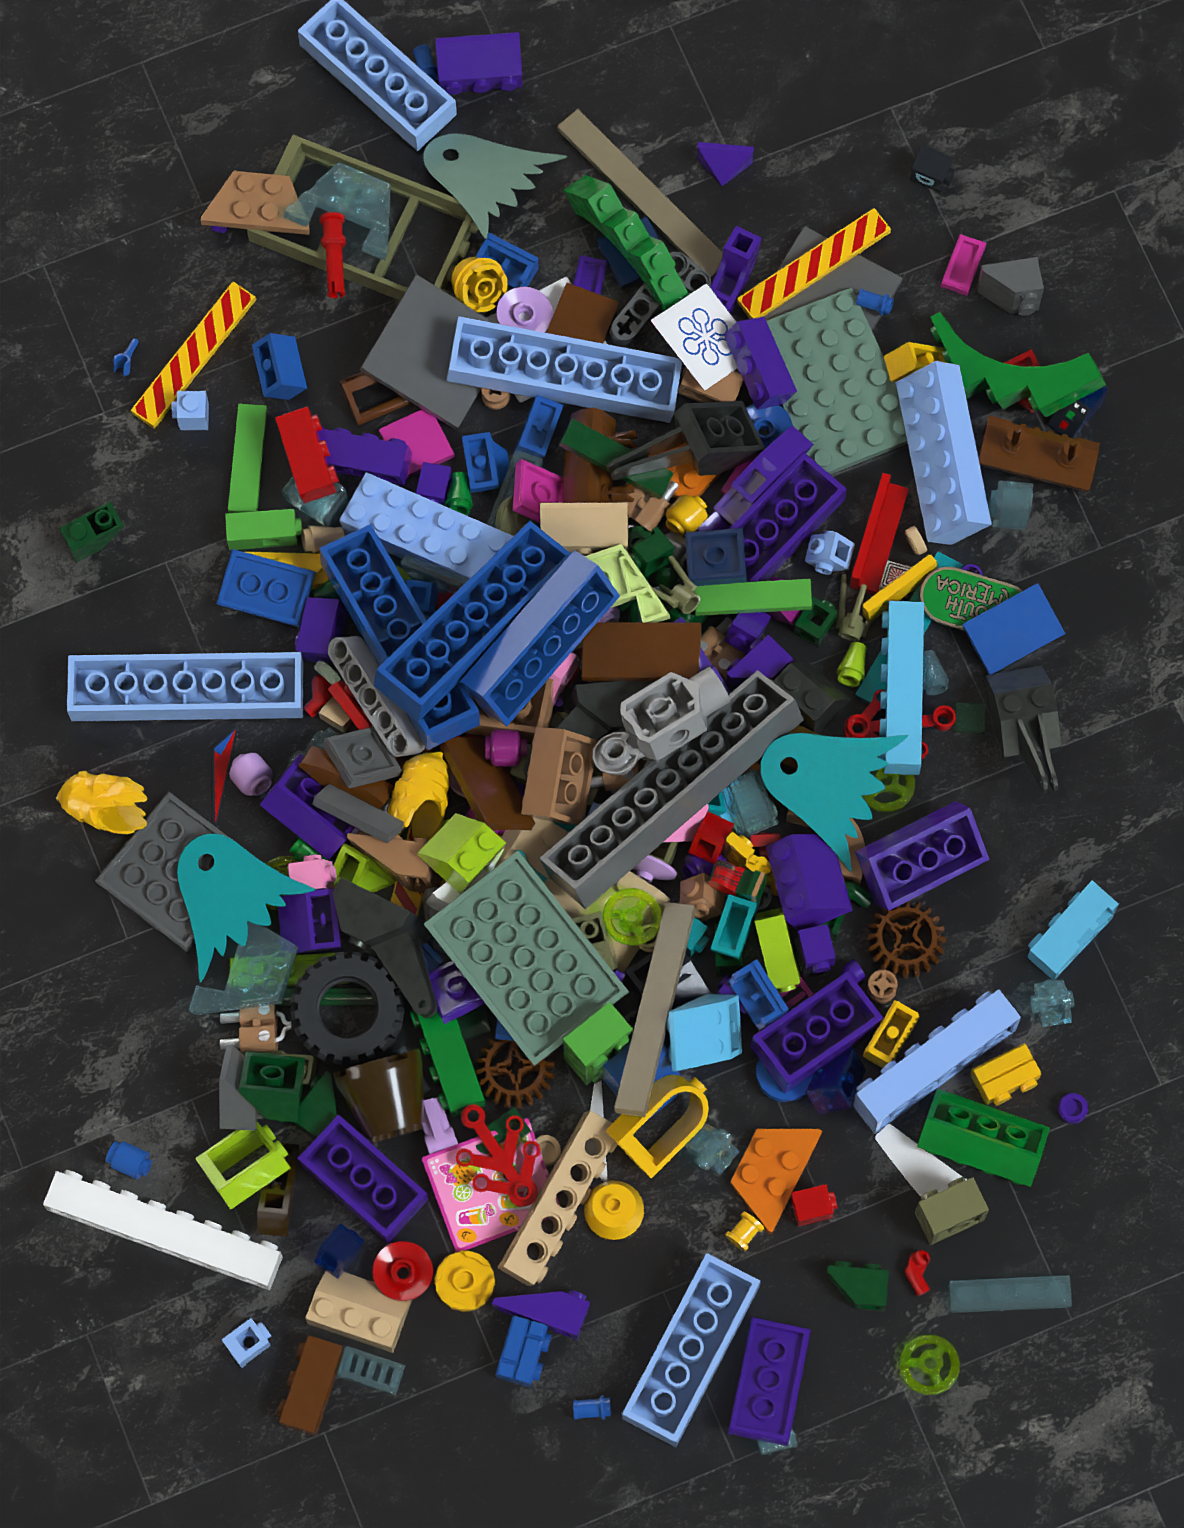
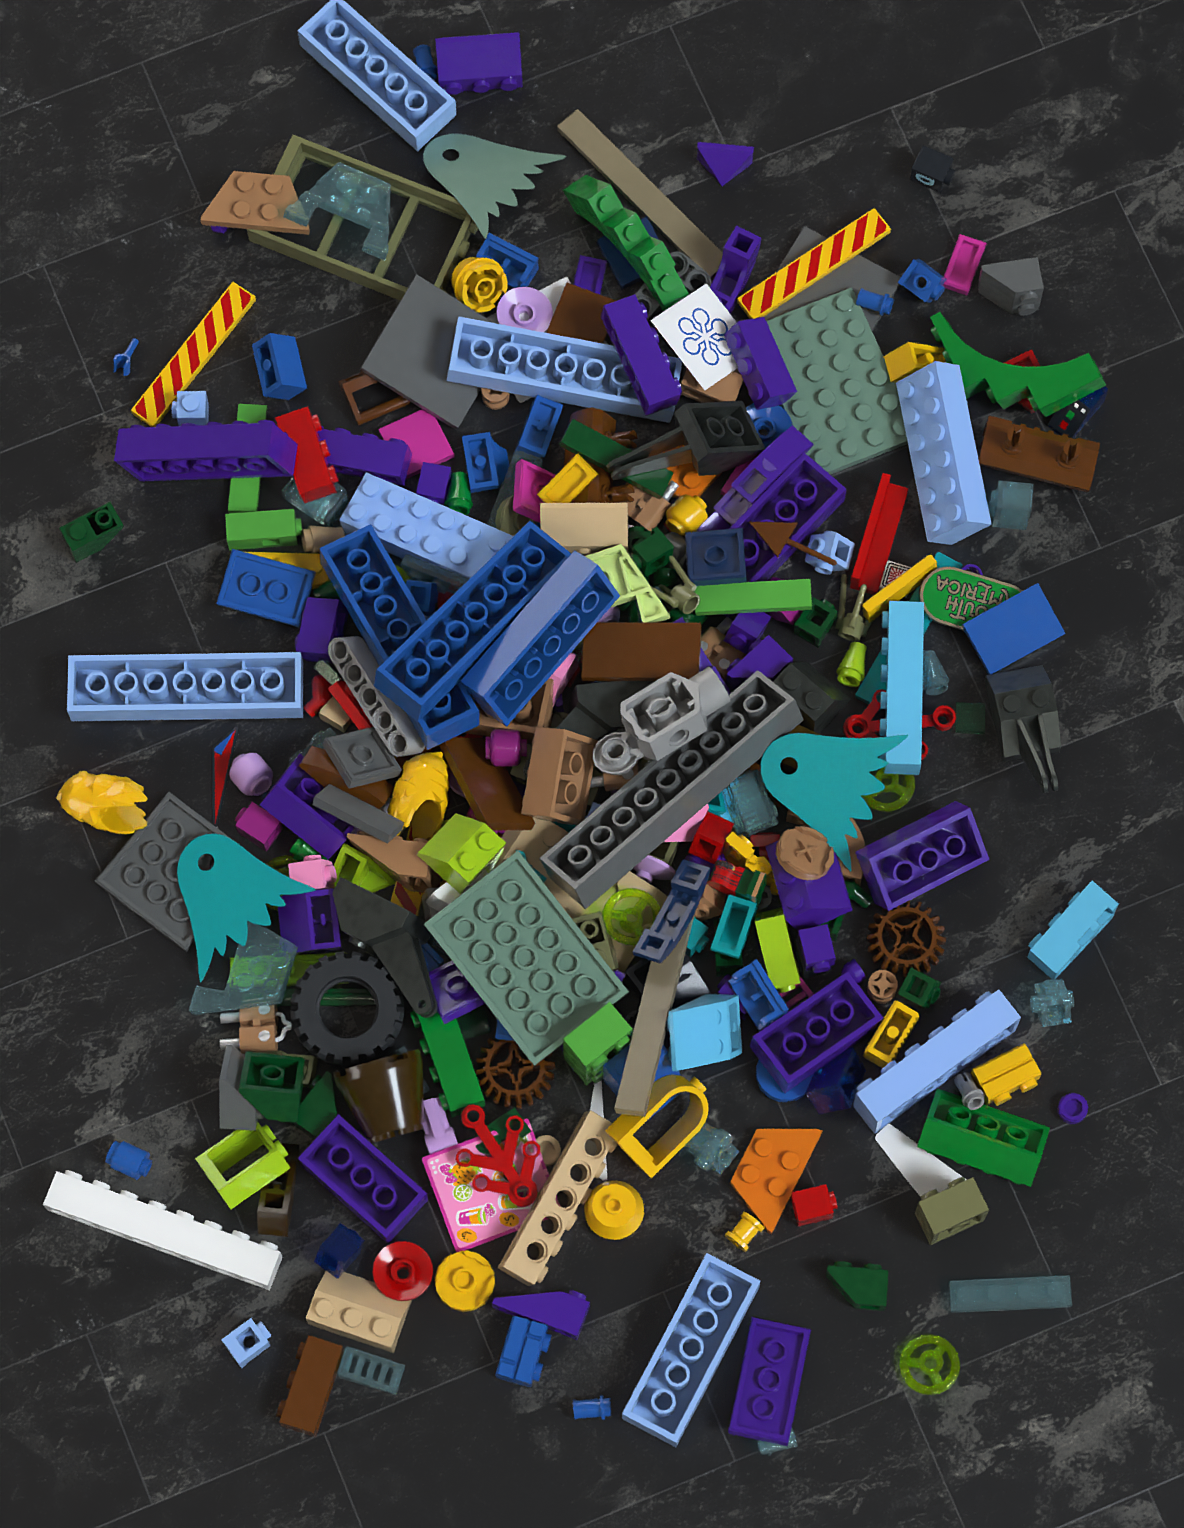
(206, 451): none -> dark purple brick
(258, 826): none -> magenta brick
(333, 242): red pin -> none
(568, 482): none -> yellow tile
(641, 354): none -> dark purple brick
(675, 913): none -> dark blue slope
(777, 535): none -> reddish brown piece
(804, 853): none -> medium nougat tile
(915, 541): tan tile -> none
(915, 1269): red arm -> none
(923, 988): none -> dark green brick
(935, 281): none -> blue brick
(971, 1096): none -> light grey pin

